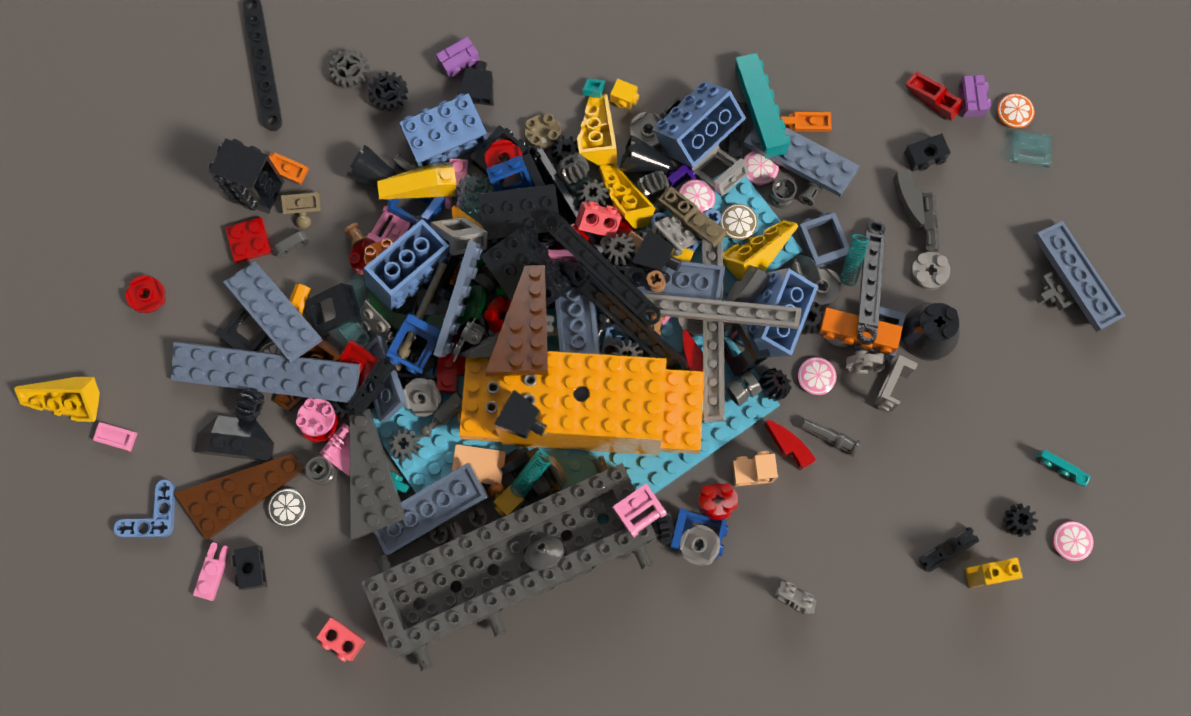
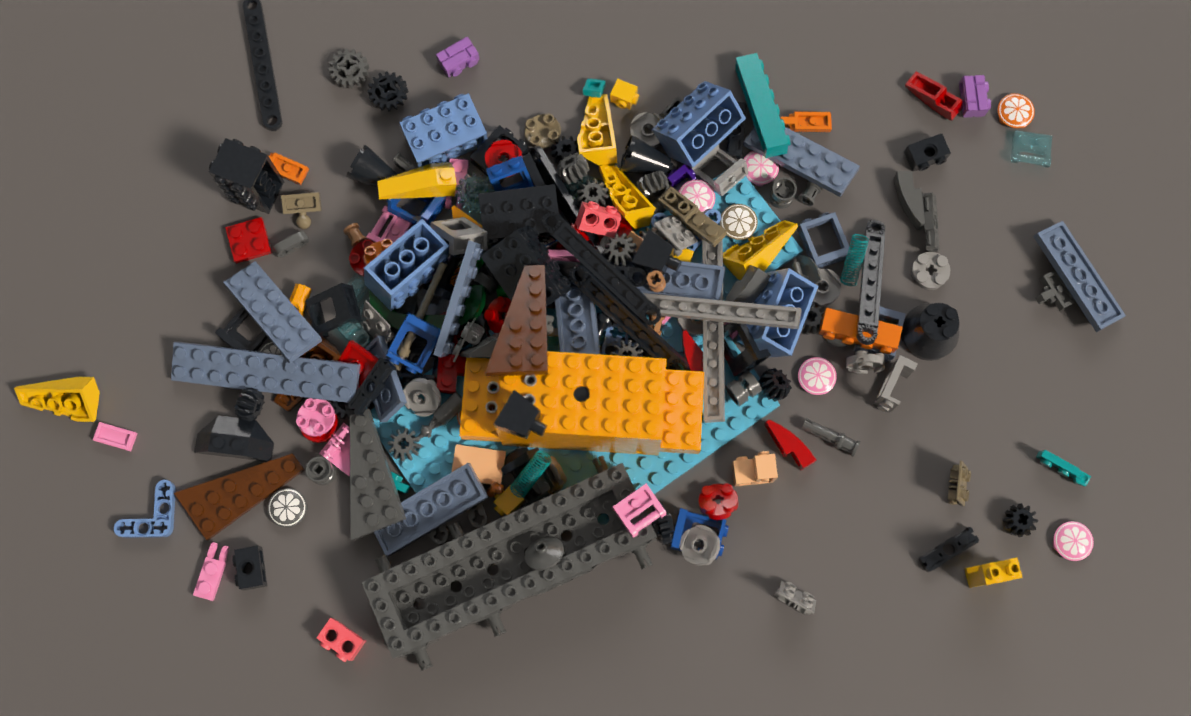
(135, 291): red plate -> none
(478, 84): black torso -> none
(963, 476): none -> dark tan hinge

